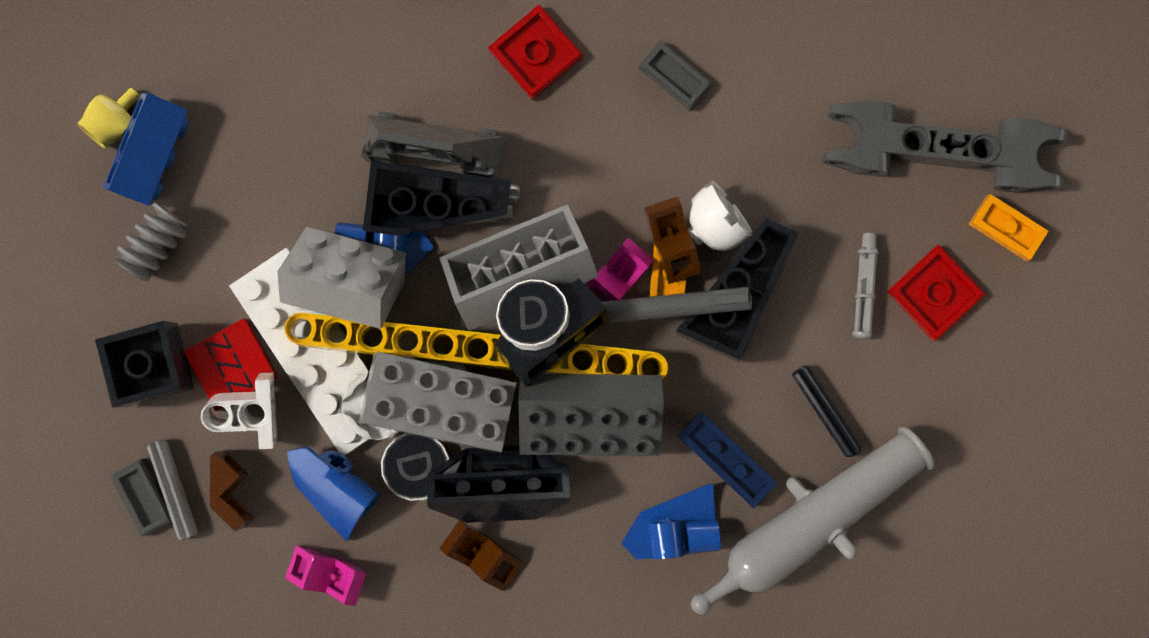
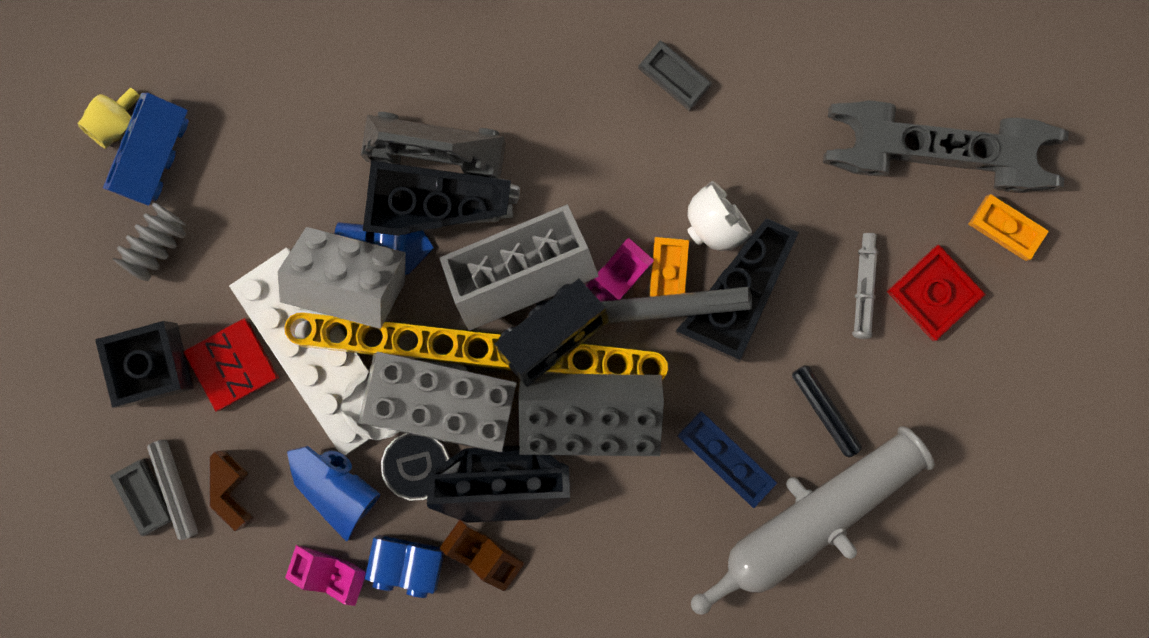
(238, 415): white tile -> none
(404, 565): none -> blue brick
(532, 314): black tile -> none
(535, 52): red tile -> none
(672, 240): reddish brown slope -> none
(676, 527): blue panel -> none

